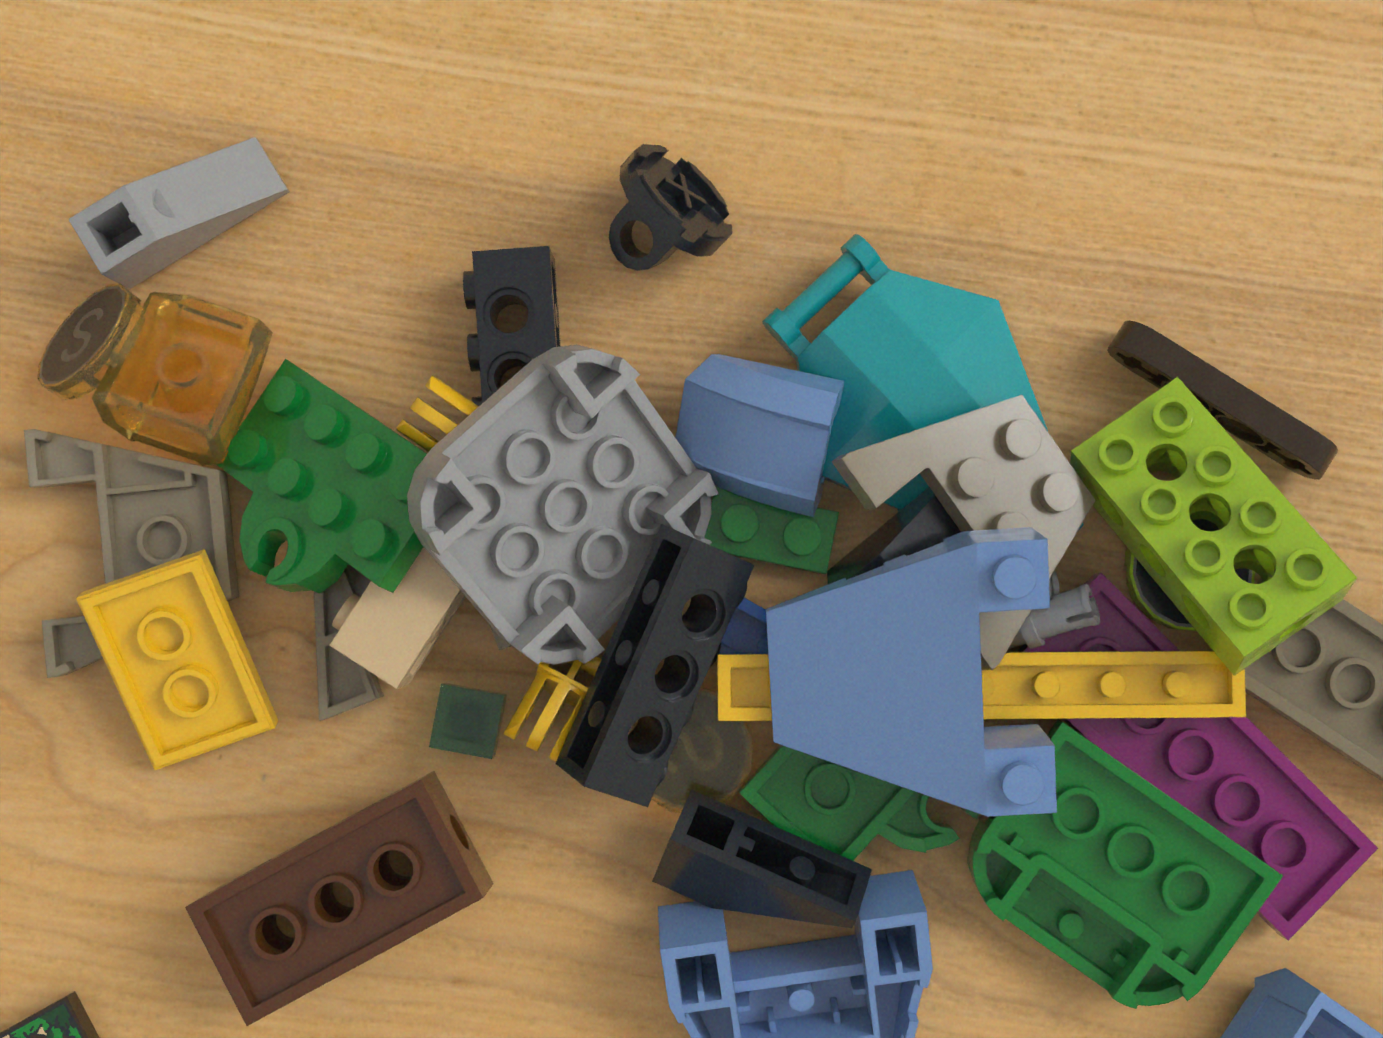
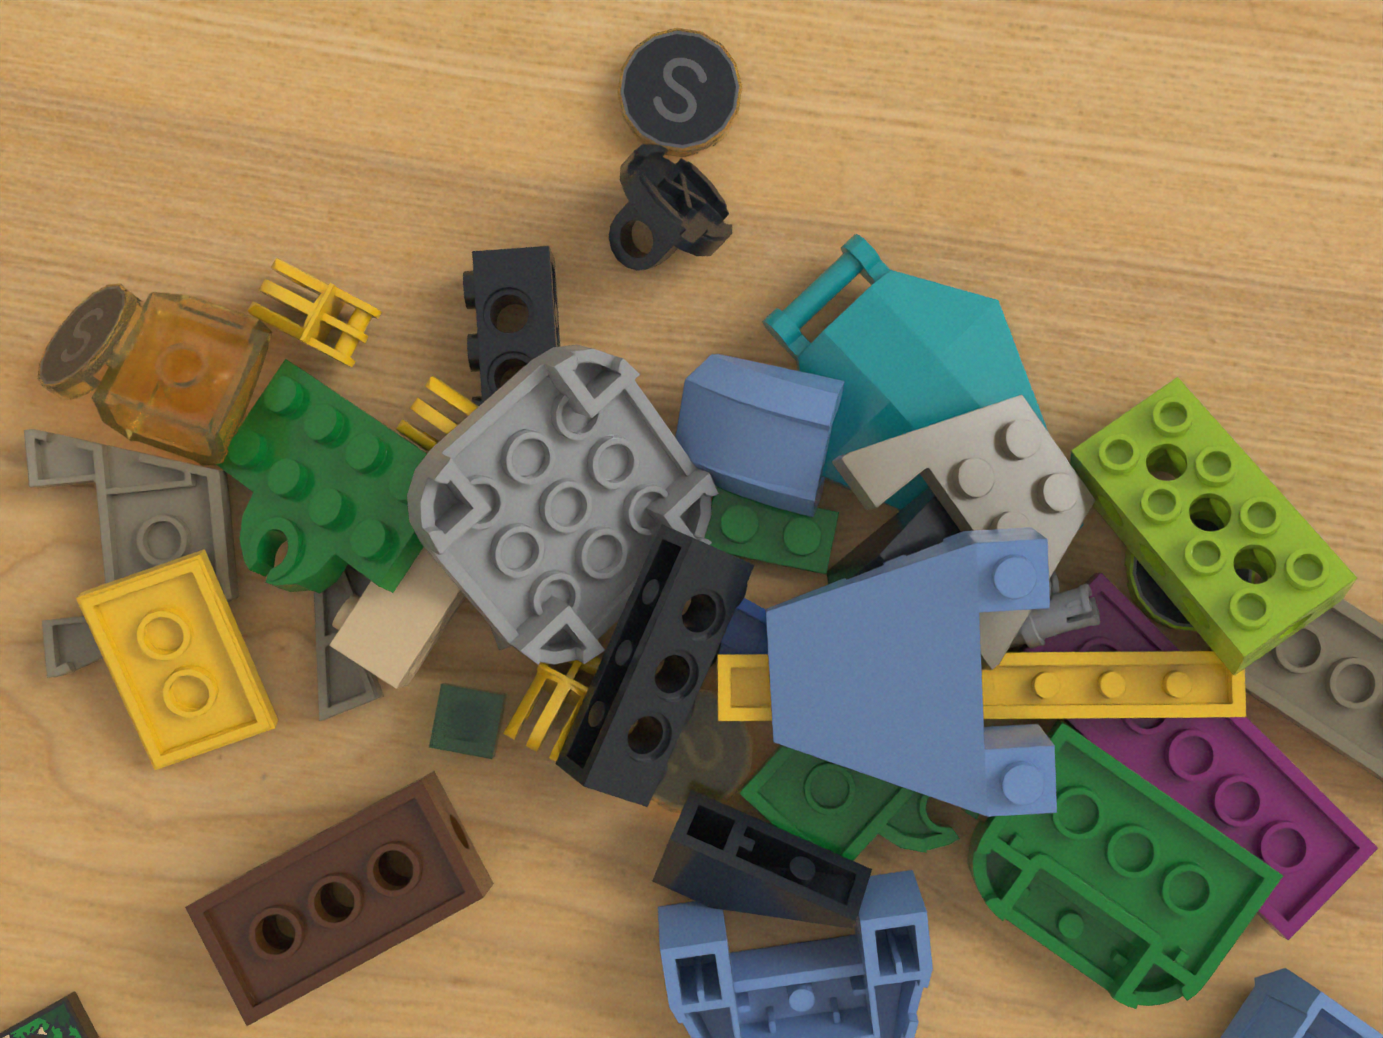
(176, 211): light grey slope -> none
(320, 315): none -> yellow arm
(680, 91): none -> black tile
(1228, 401): dark brown beam -> none

